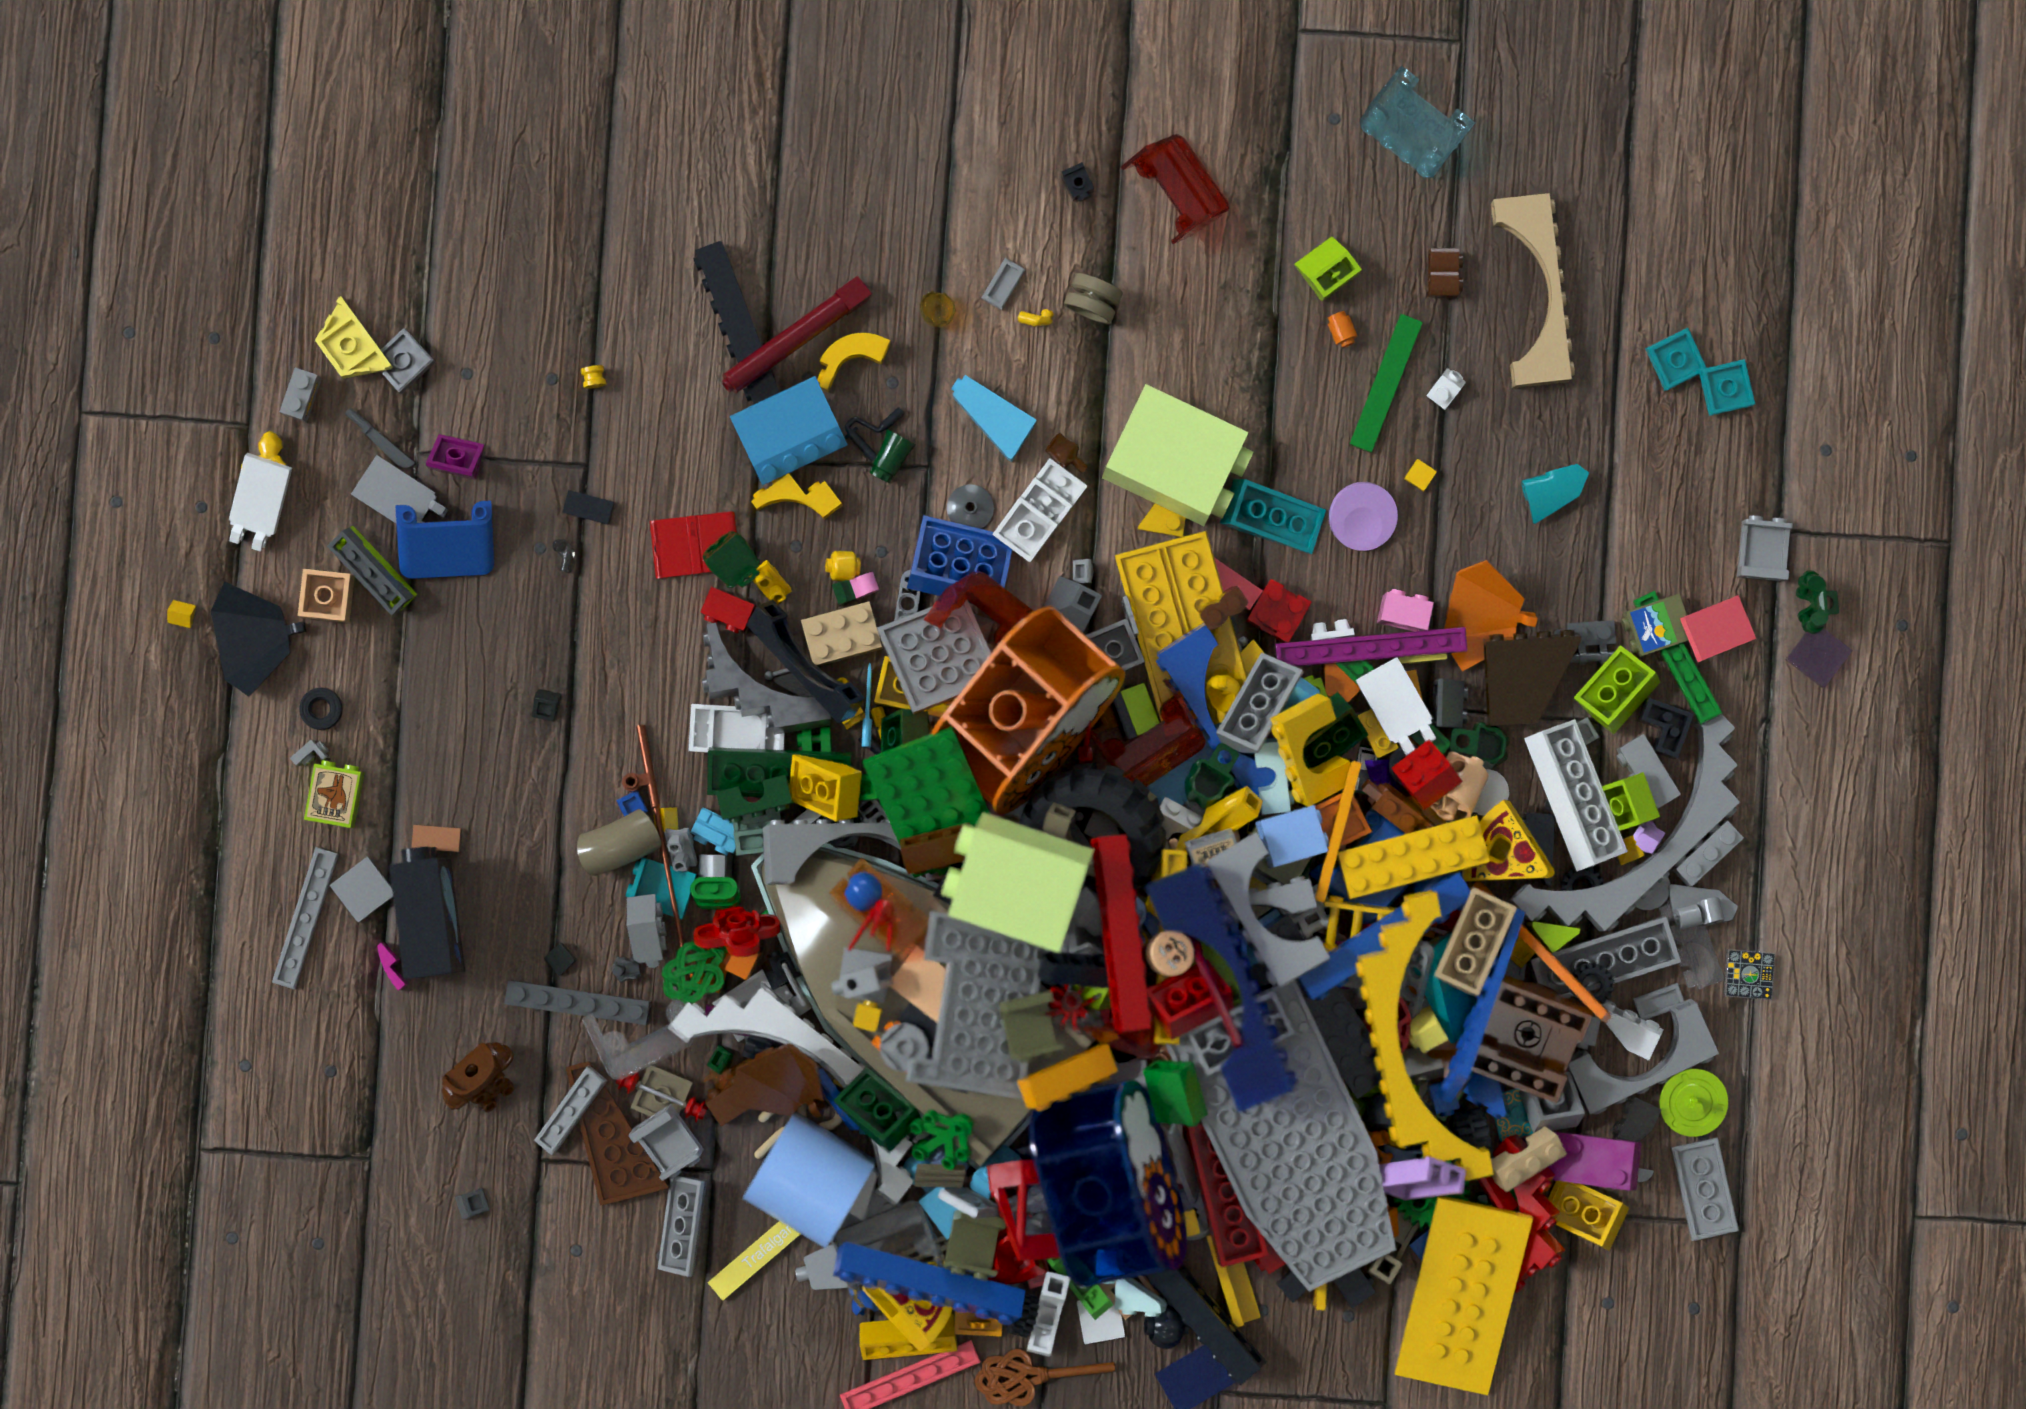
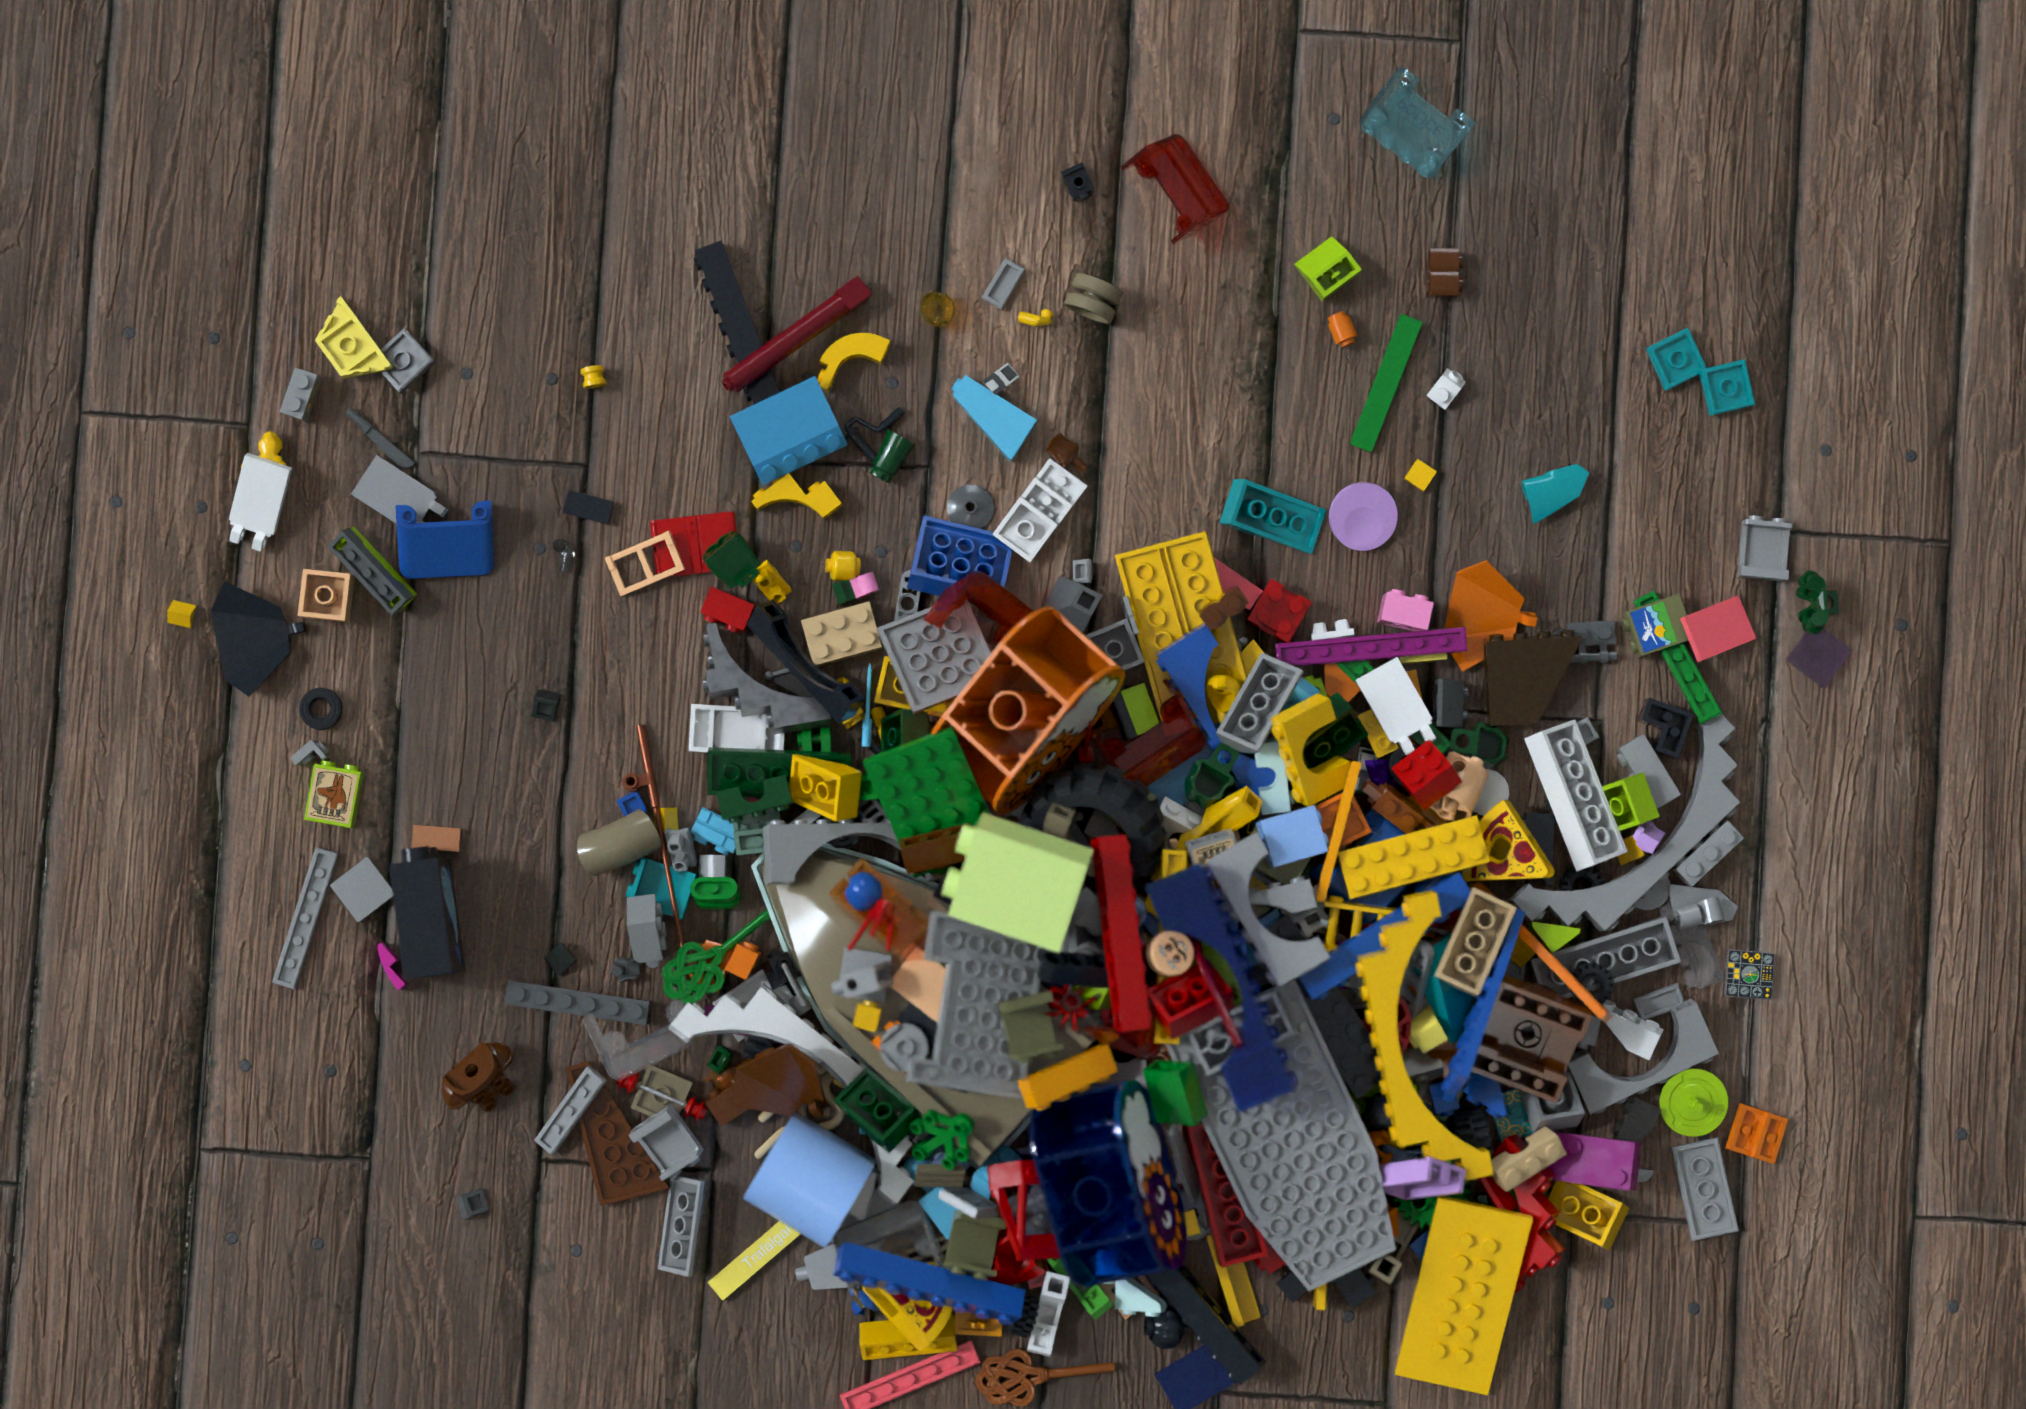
(455, 456): magenta slope -> none
(610, 560): none -> light nougat window
(737, 931): red plant -> none
(831, 1093): blue tile -> none
(1001, 378): none -> sticker
(1104, 1328): white sticker -> none
(1163, 522): yellow wing -> none
(1178, 456): yellowish green brick -> none
(1532, 223): tan arch -> none
(1617, 689): lime slope -> none
(1756, 1133): none -> orange slope

